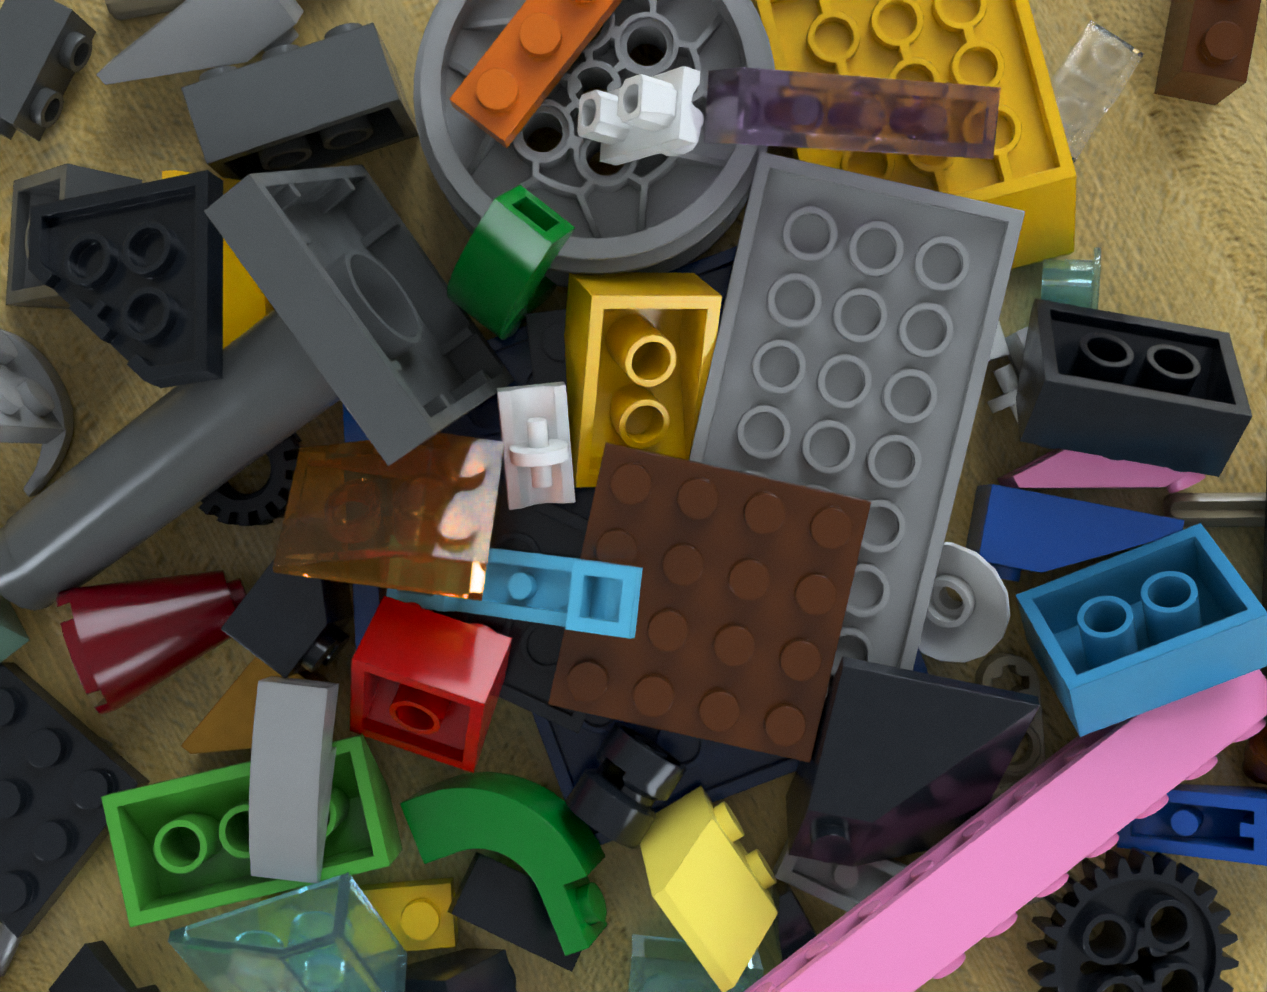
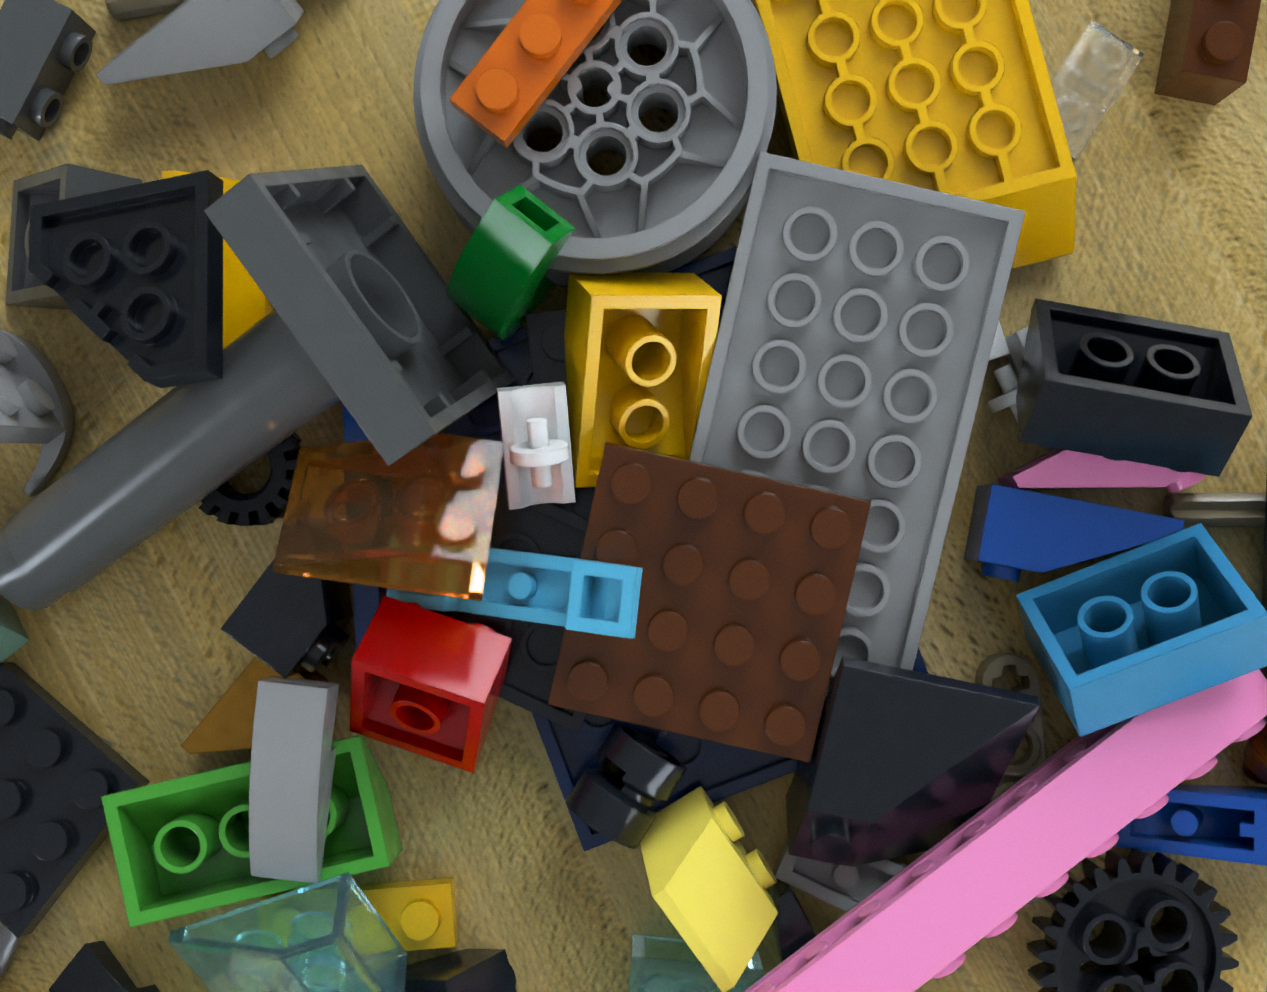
(145, 630): dark red cone -> none
(301, 105): dark grey brick -> none
(510, 908): black slope -> none
(527, 826): green arch -> none
(643, 116): white hips -> none
(850, 114): brick -> none
(970, 627): white dish -> none
(1072, 280): clear light blue piece -> none

